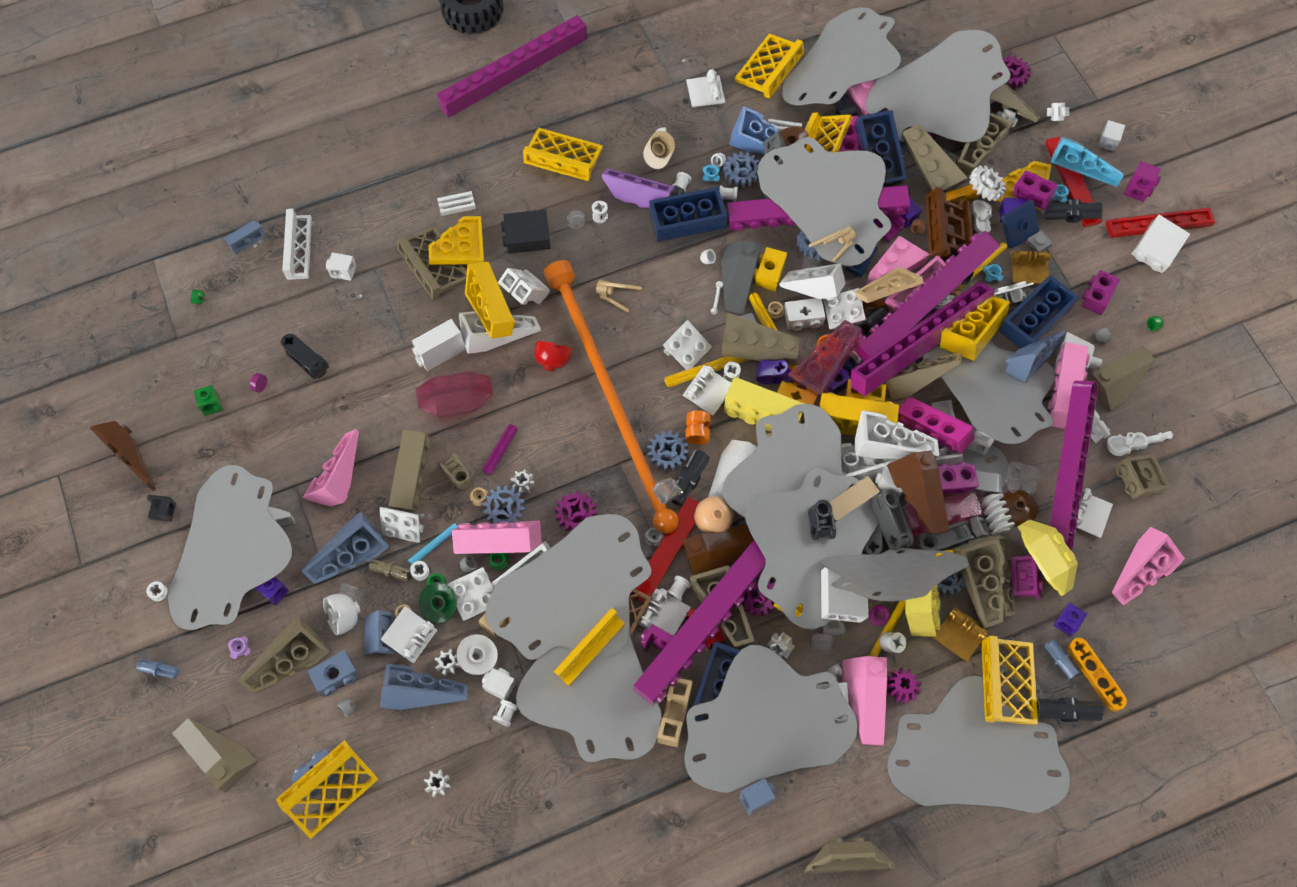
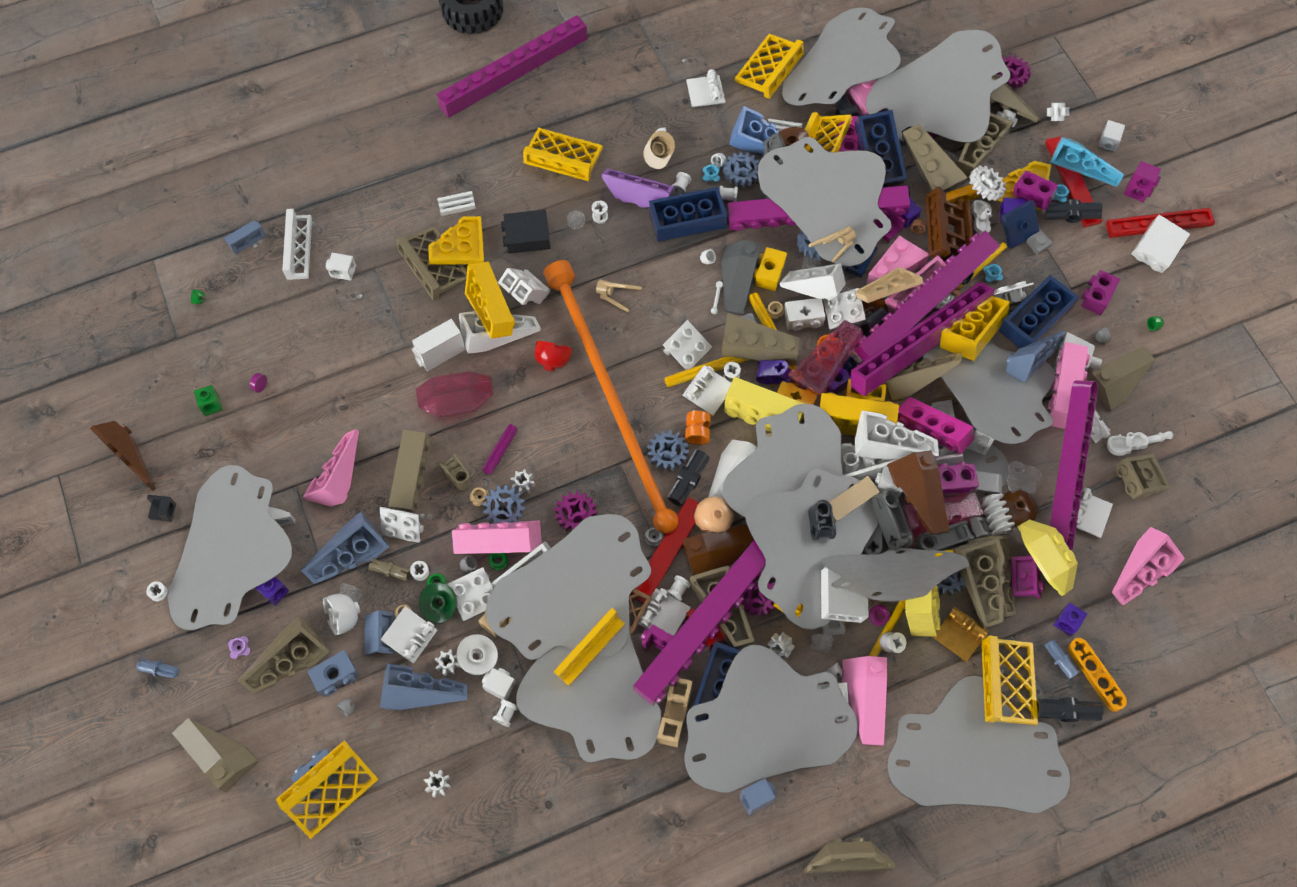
(304, 356): black piece -> none
(432, 545): medium azure bar -> none
(666, 490): clear slope -> none
(907, 692): magenta gear -> none
(1030, 266): pearl gold hinge -> none

